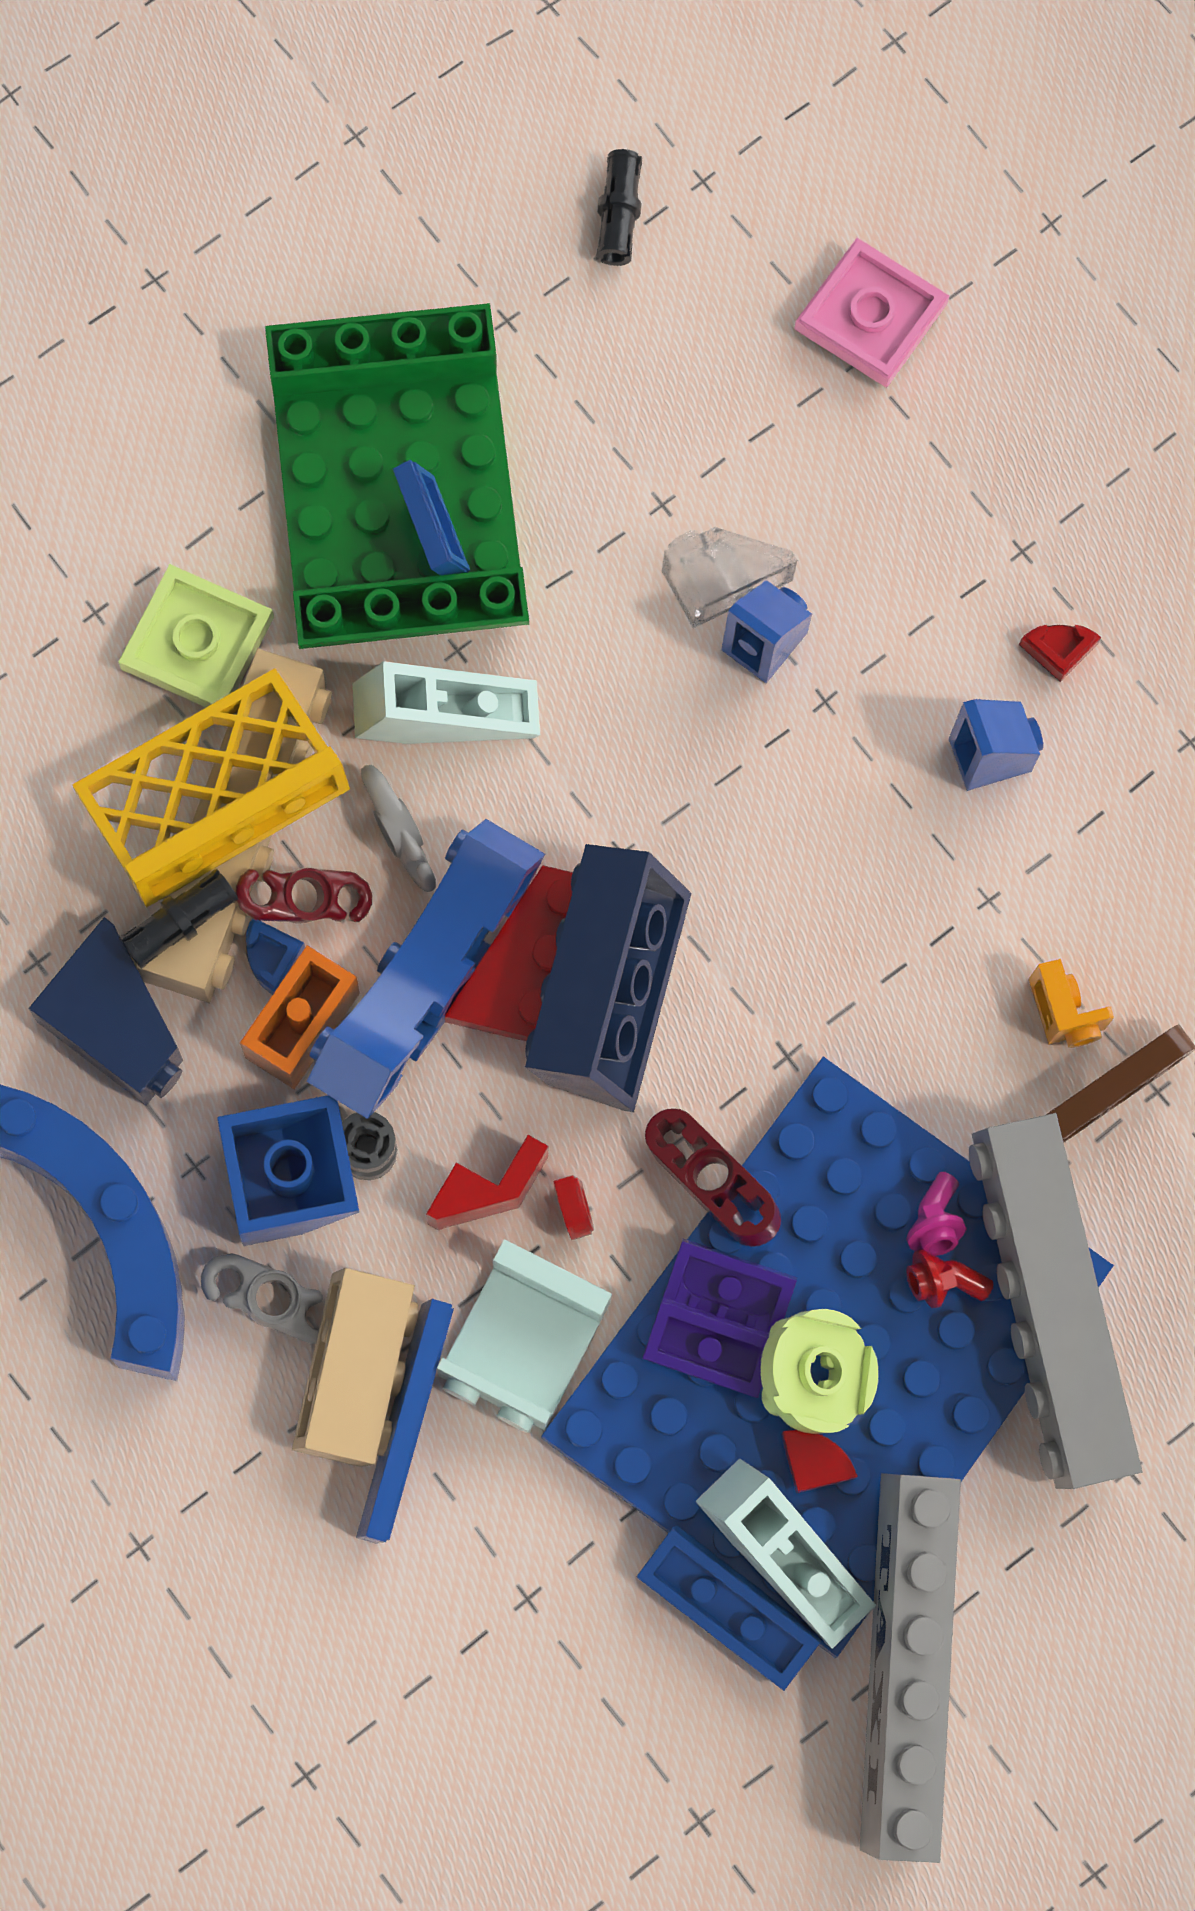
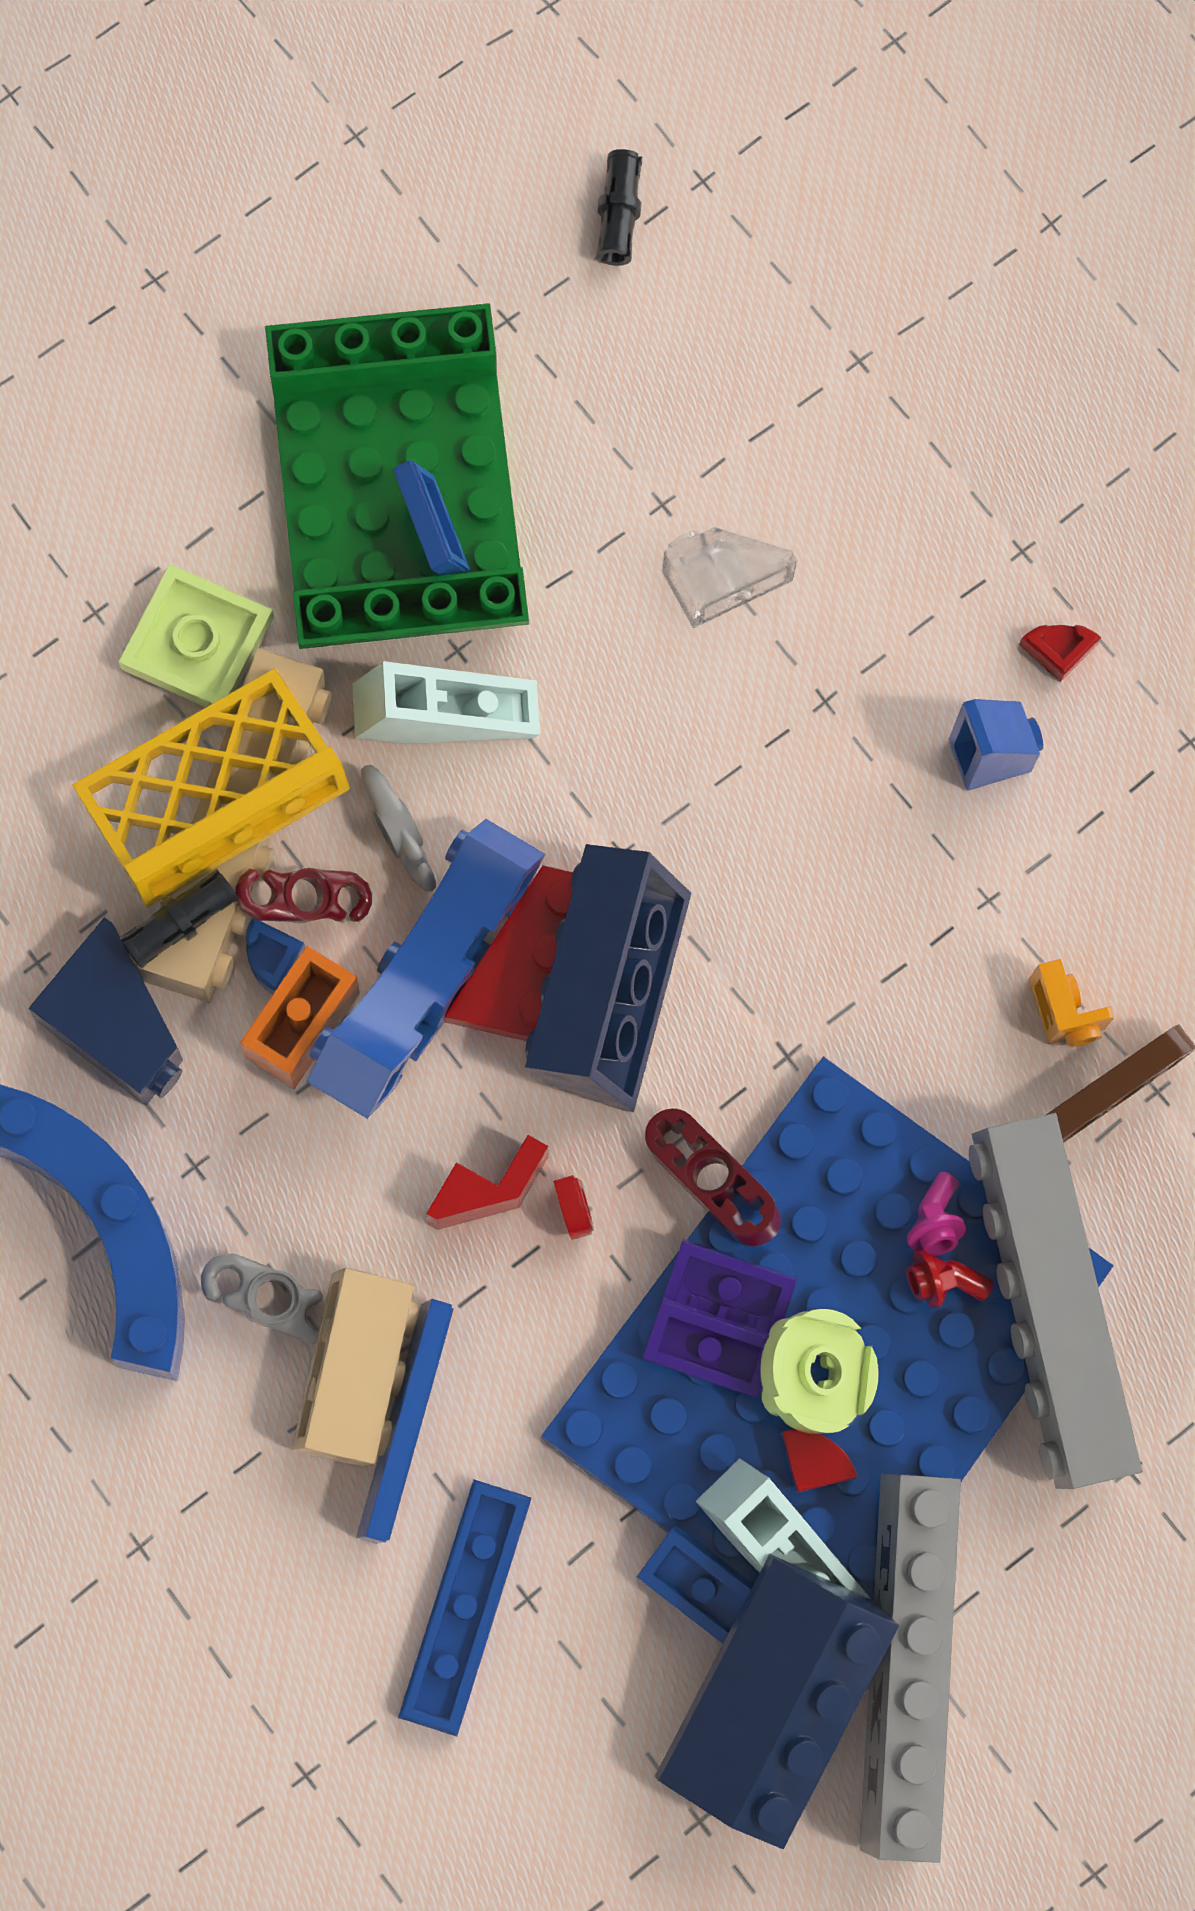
(288, 1169): blue slope -> none
(371, 1155): dark grey wheel -> none
(465, 1608): none -> blue tile
(524, 1338): light aqua panel -> none
(765, 628): slope -> none
(777, 1701): none -> dark blue slope
(871, 312): bright pink plate -> none

